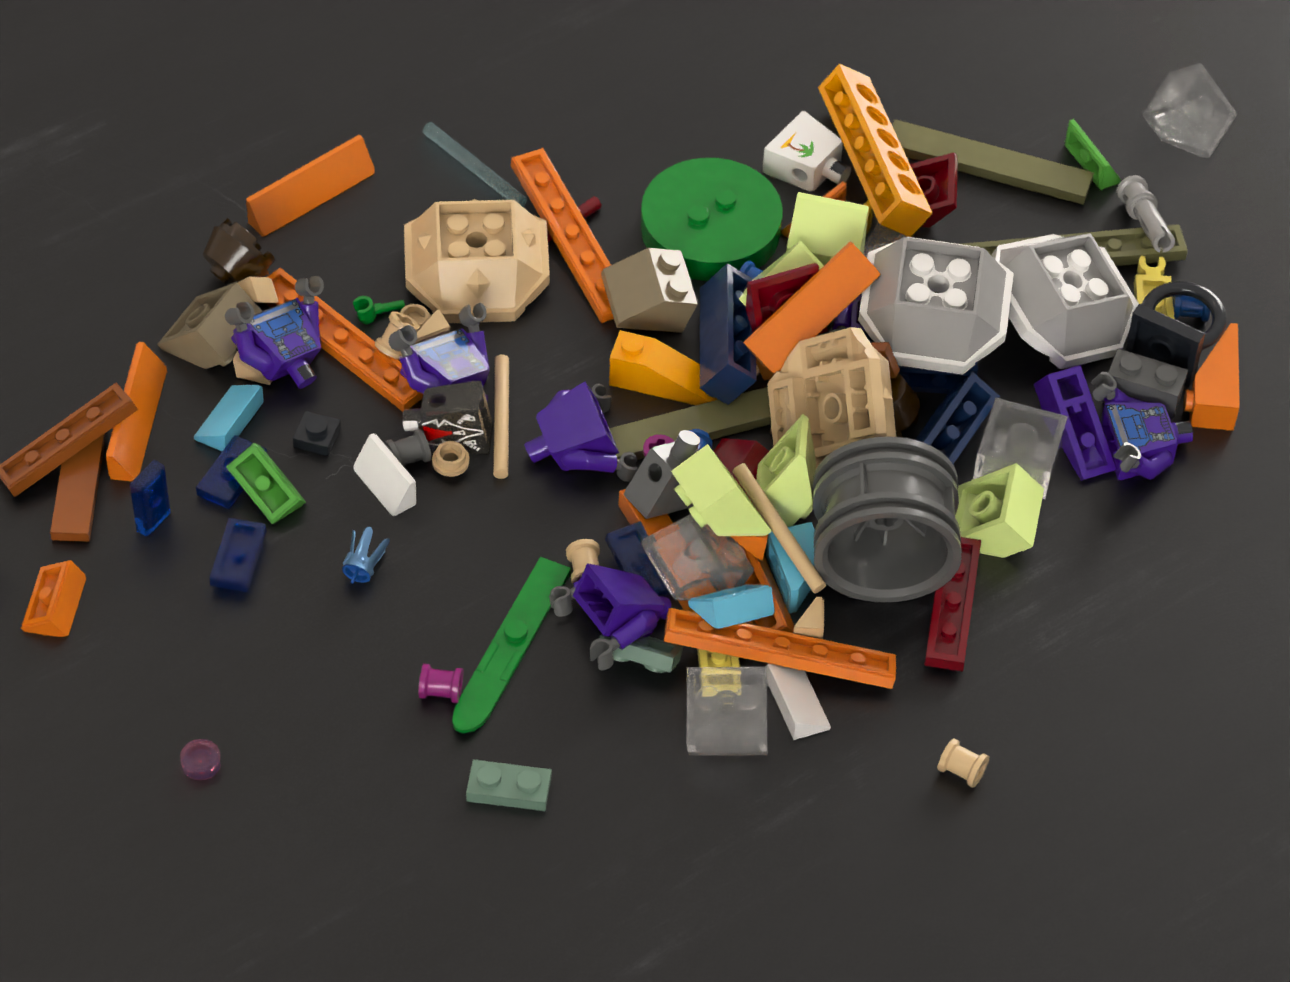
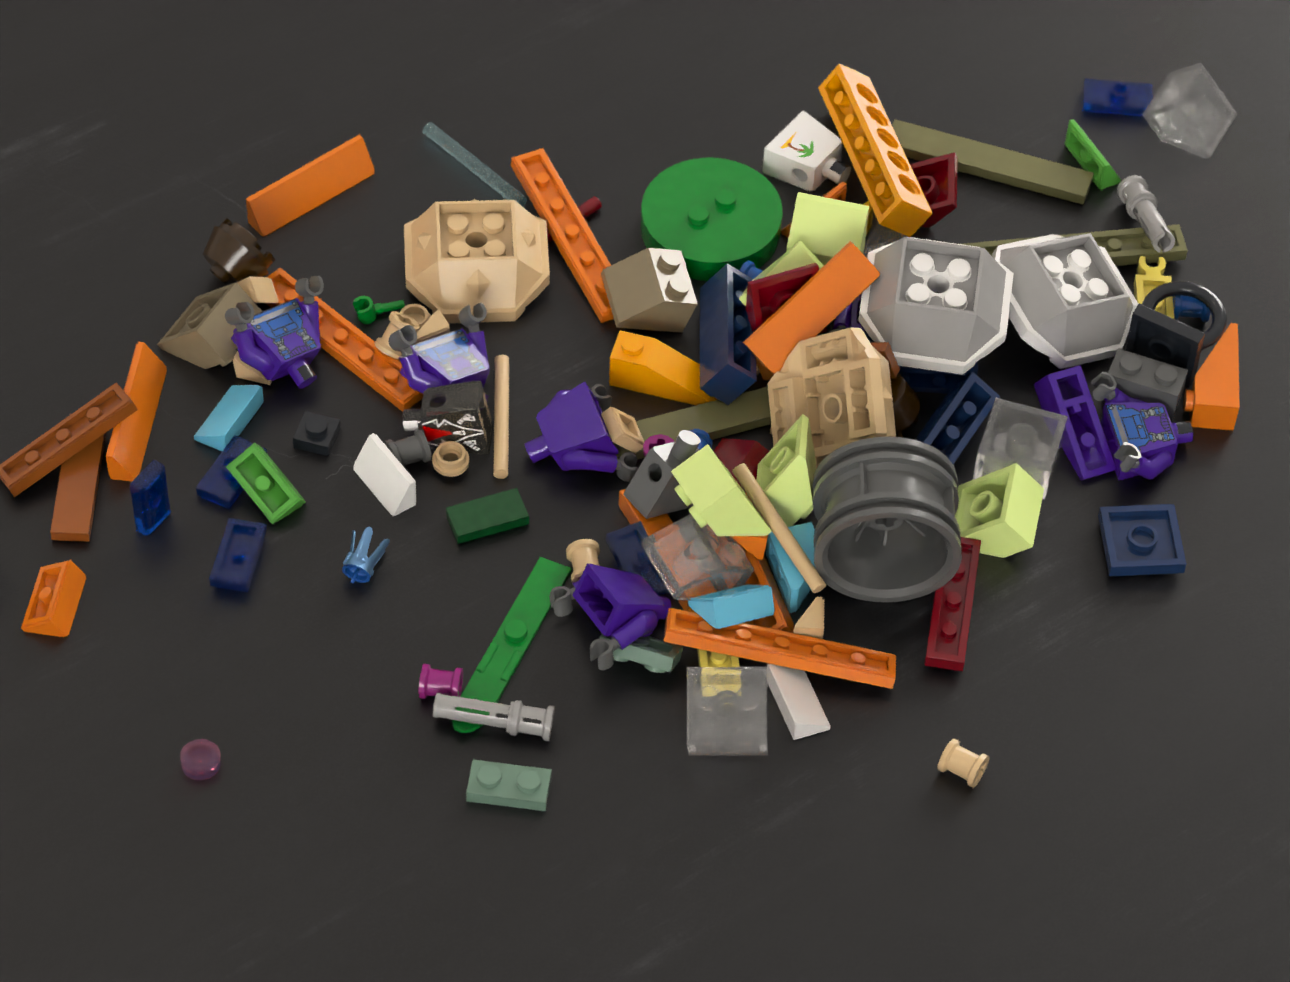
(446, 706): none -> light grey pin
(487, 515): none -> dark green tile
(623, 429): none -> tan tile
(1116, 97): none -> clear blue plate
(1142, 540): none -> dark blue plate

